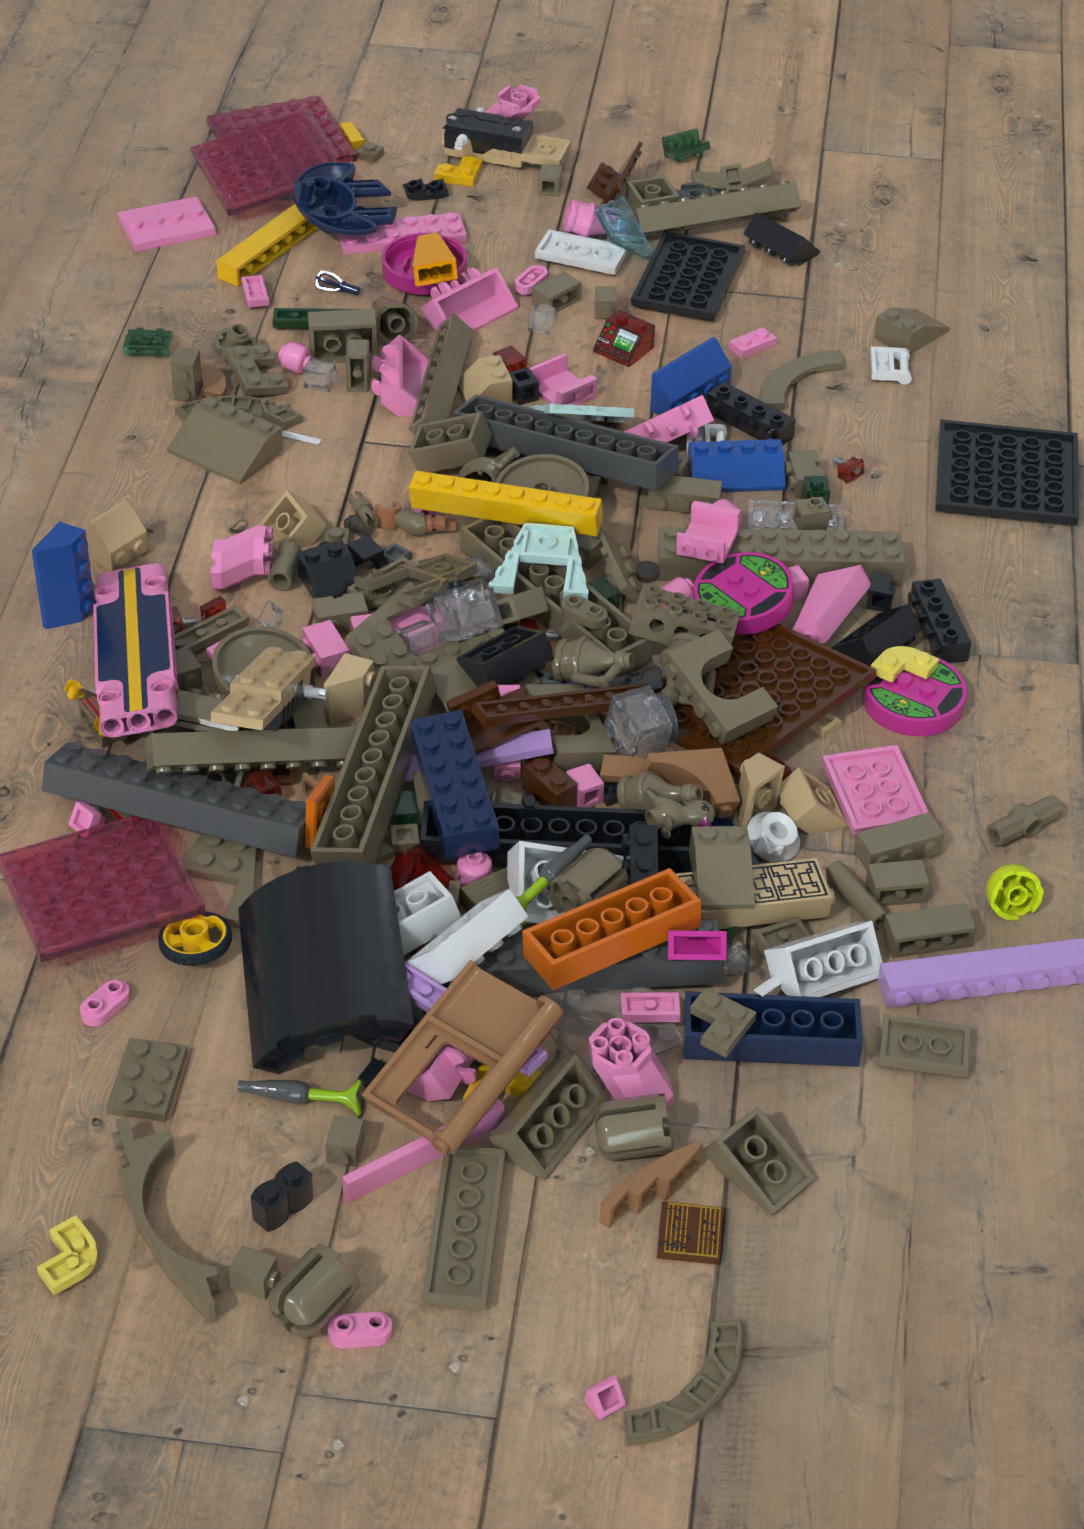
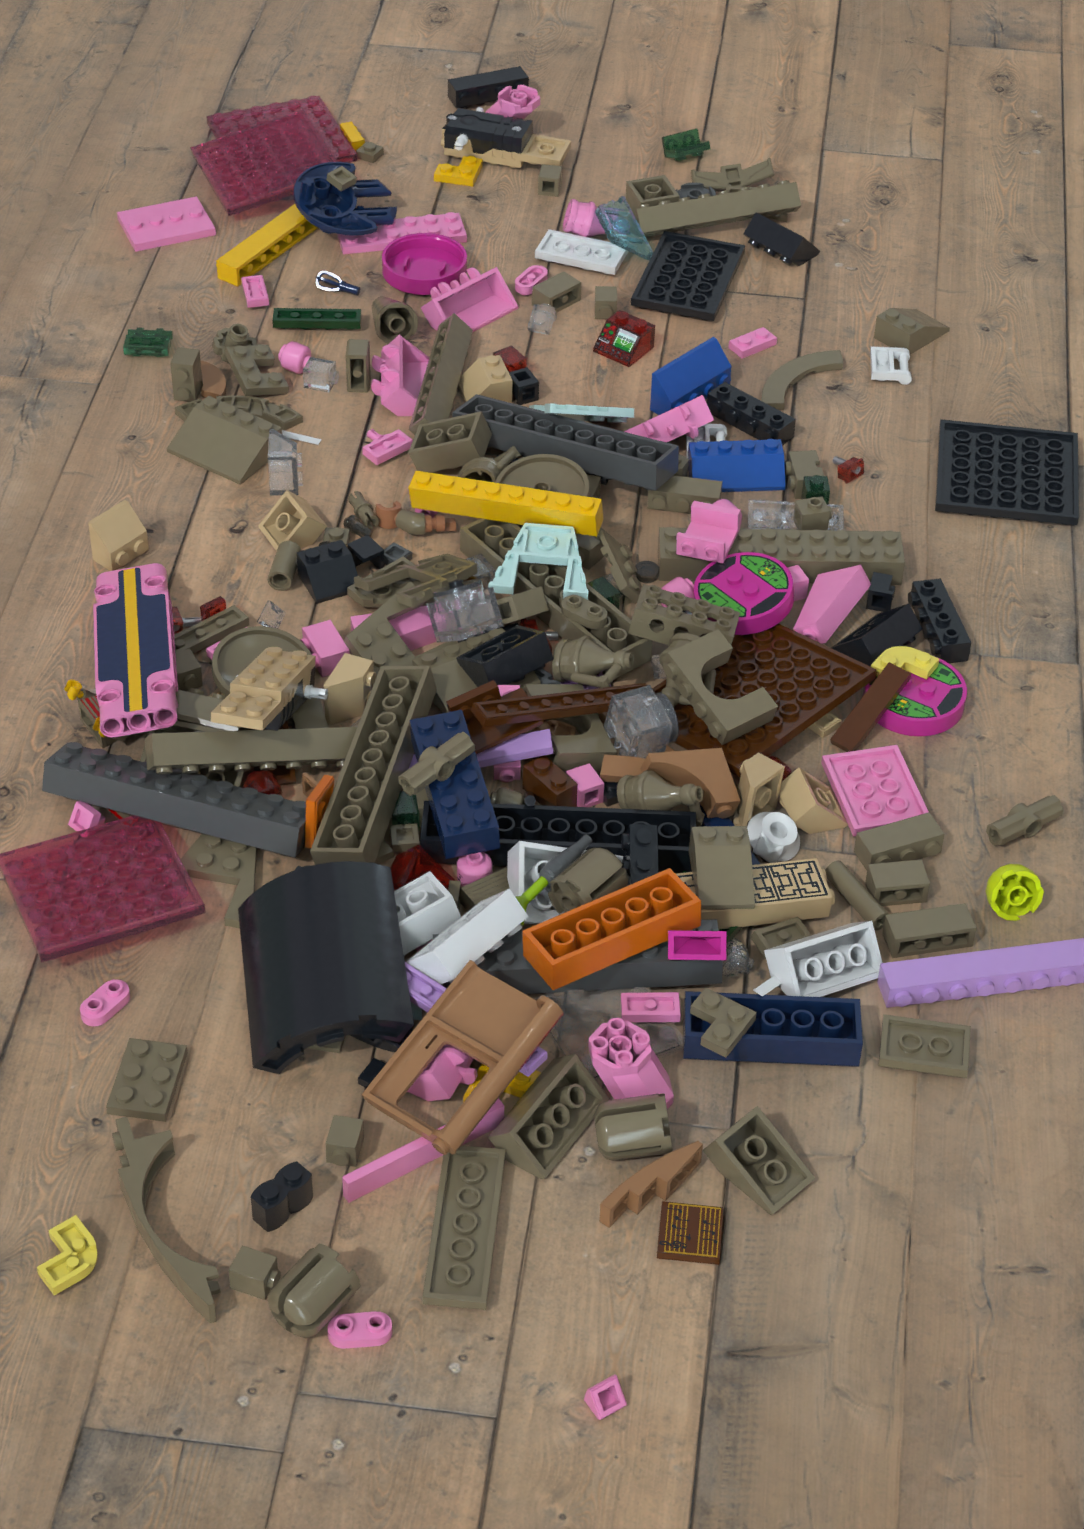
(63, 576): blue slope -> none
(195, 940): wheel -> none
(241, 557): bright pink brick -> none
(283, 464): none -> clear slope
(300, 1092): dark grey piece -> none
(333, 329): dark tan brick -> none
(340, 610): dark tan brick -> none
(341, 178): none -> dark tan plate
(385, 446): none -> bright pink plate
(418, 191): black slope -> none
(420, 636): clear brick -> none
(433, 261): light orange slope -> none
(436, 763): none -> dark tan piece
(484, 86): none -> black brick
(560, 385): bright pink panel -> none
(608, 182): reddish brown bracket -> none
(650, 677): dark grey plate -> none
(670, 814): dark tan animal -> none
(697, 1397): dark tan tile -> none
(870, 708): none -> reddish brown tile

